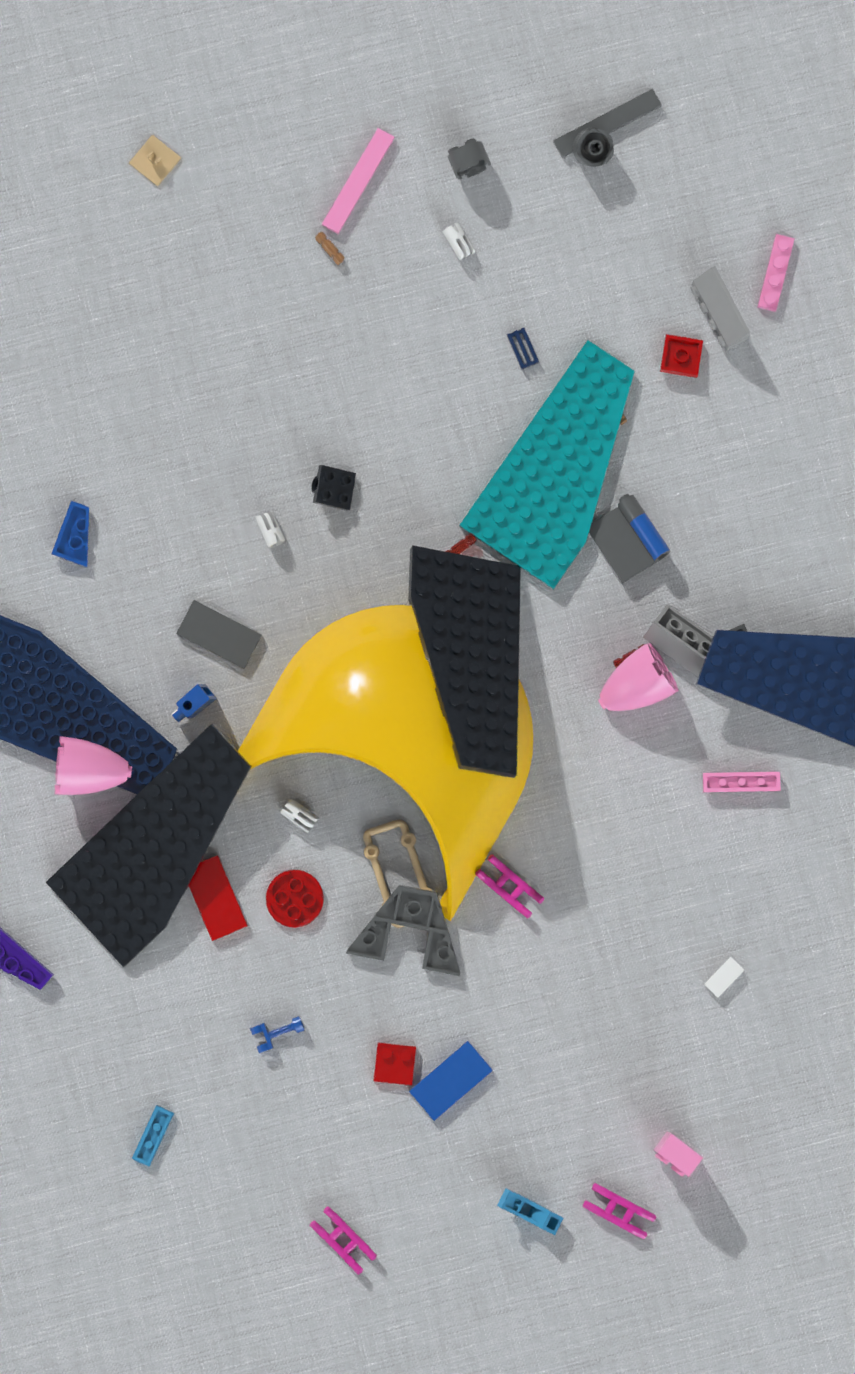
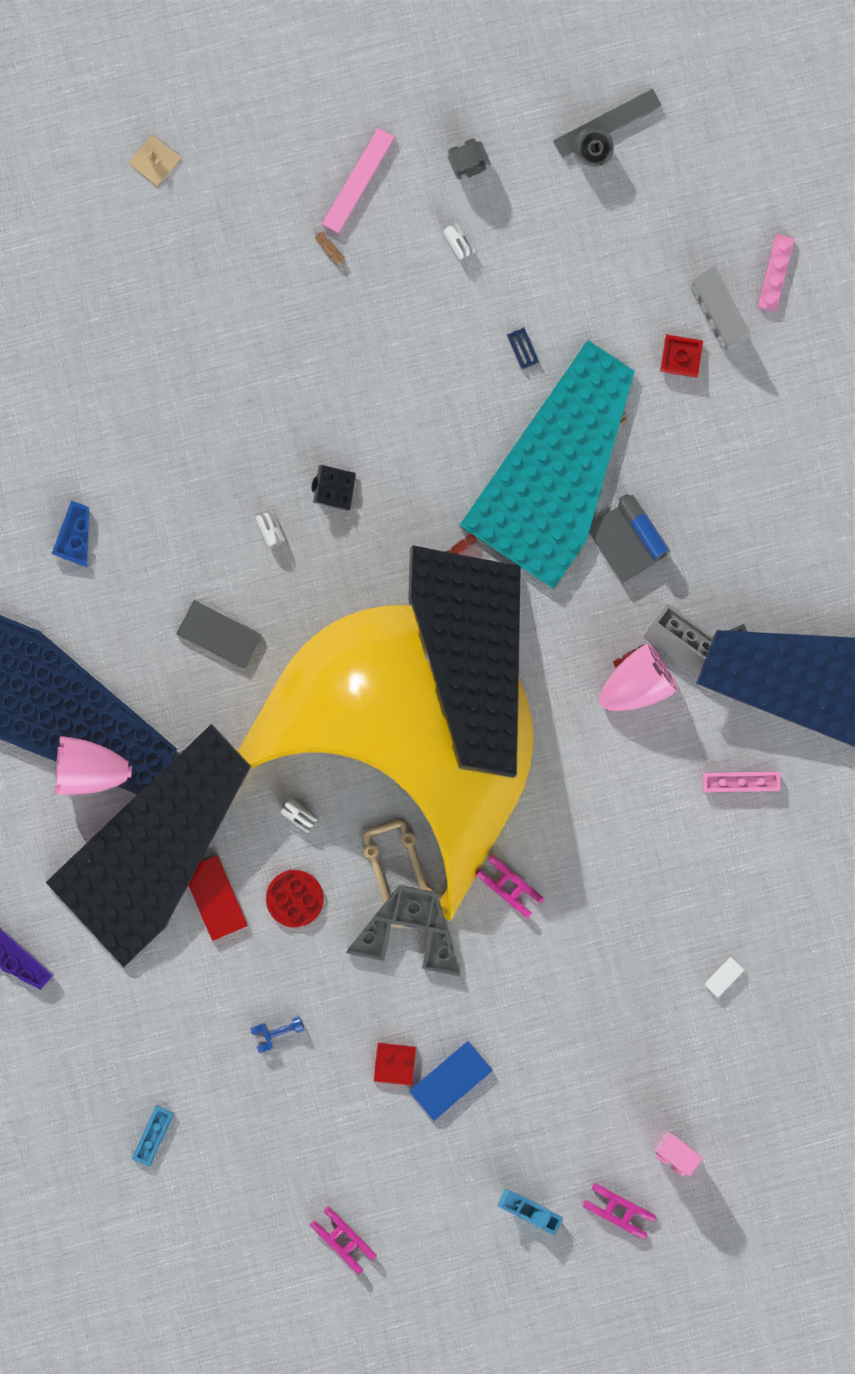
(199, 696): blue torso -> none

